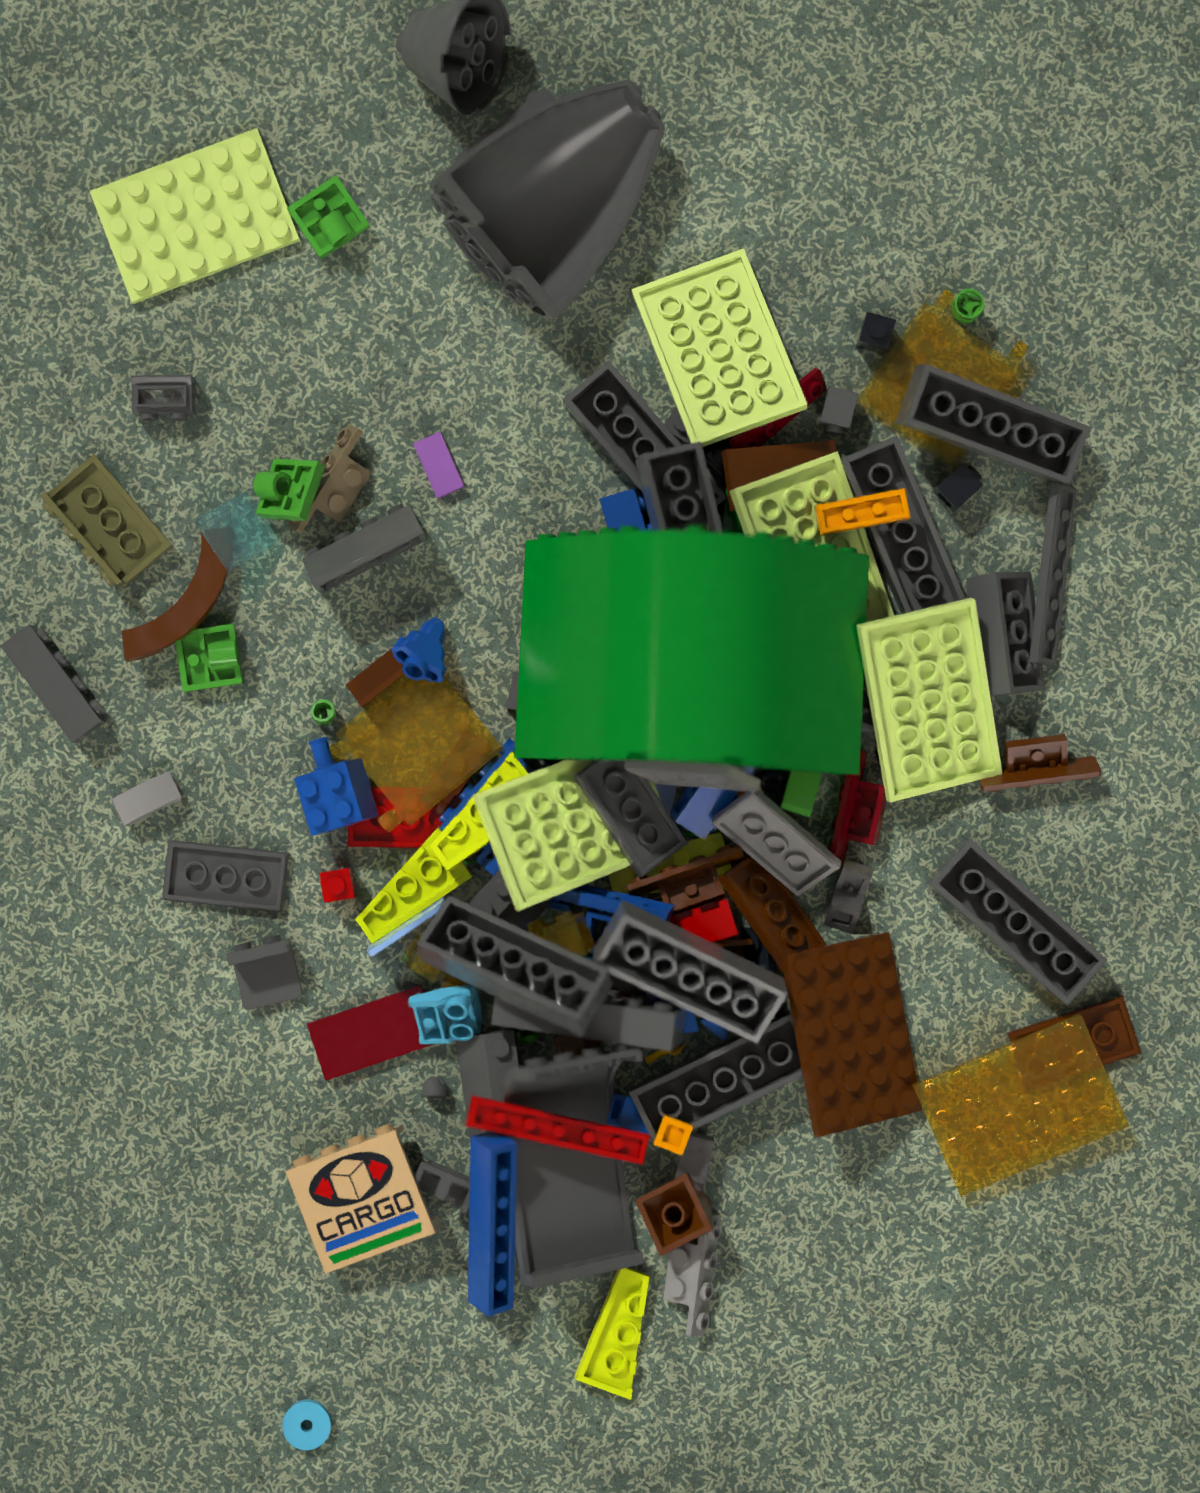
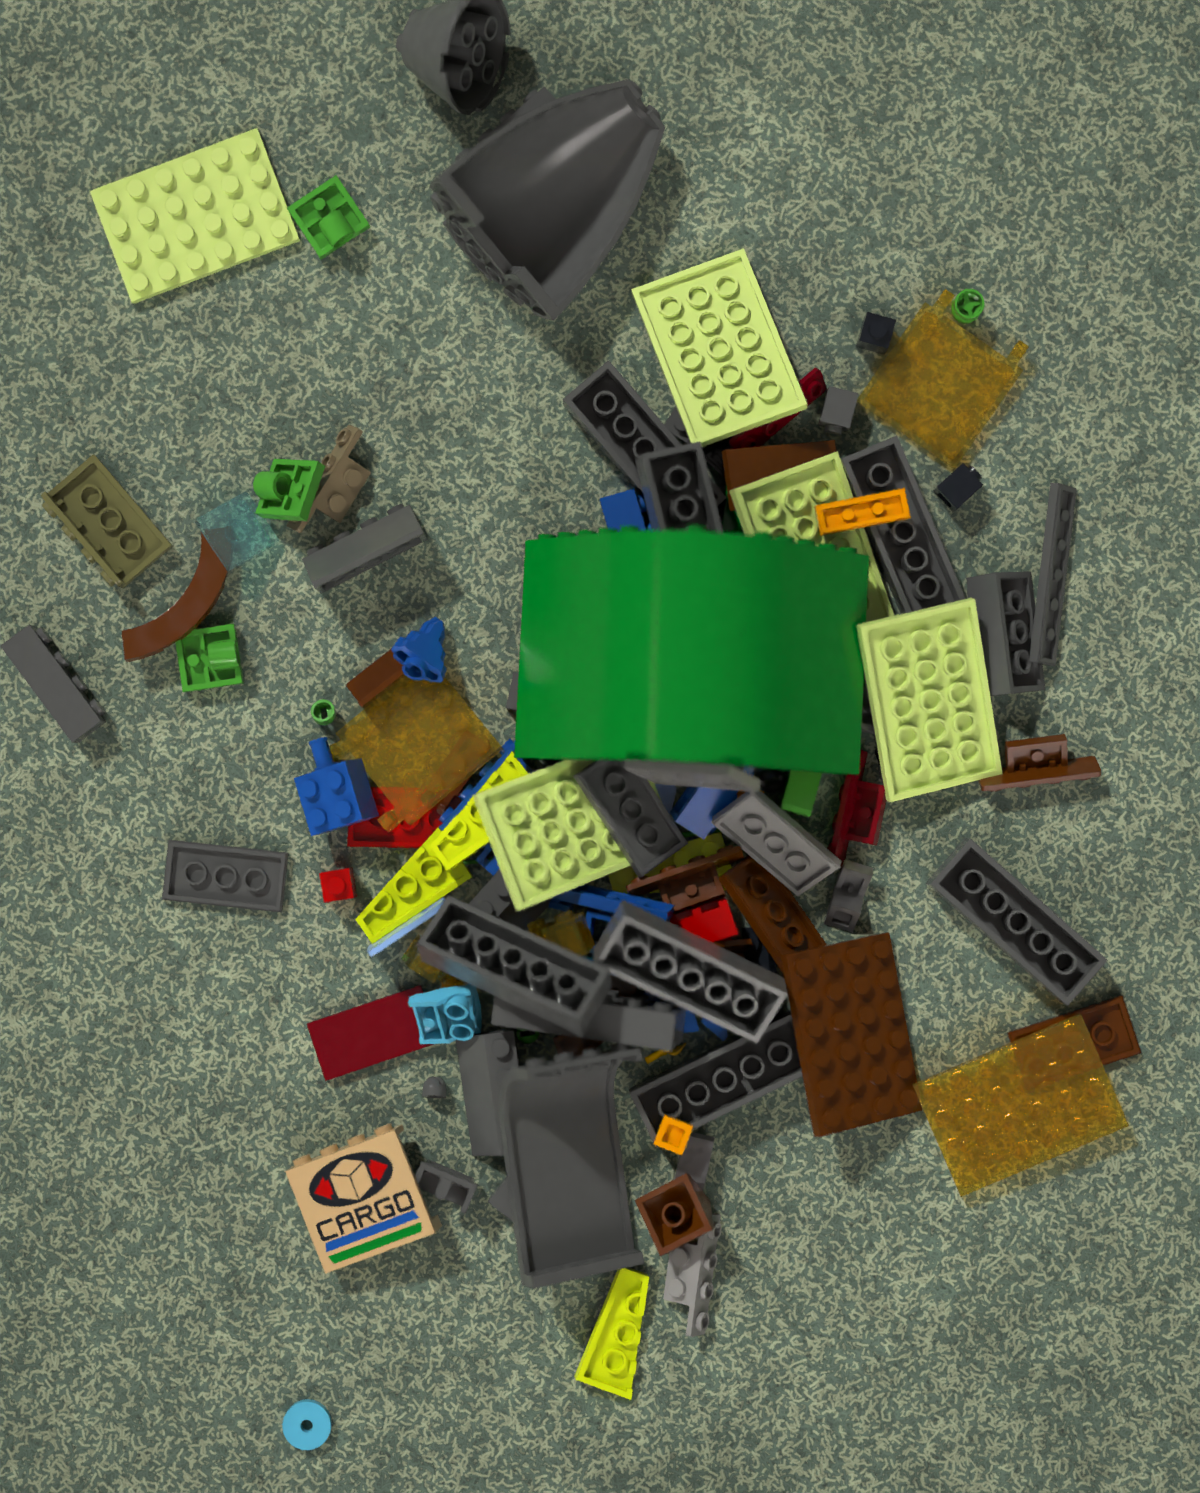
(146, 798): light grey slope -> none
(163, 396): dark grey window -> none
(265, 972): dark grey bracket -> none
(438, 465): medium lavender tile -> none
(492, 1222): blue brick -> none
(557, 1129): red tile -> none
(625, 1114): blue slope -> none
(992, 424): dark grey brick -> none

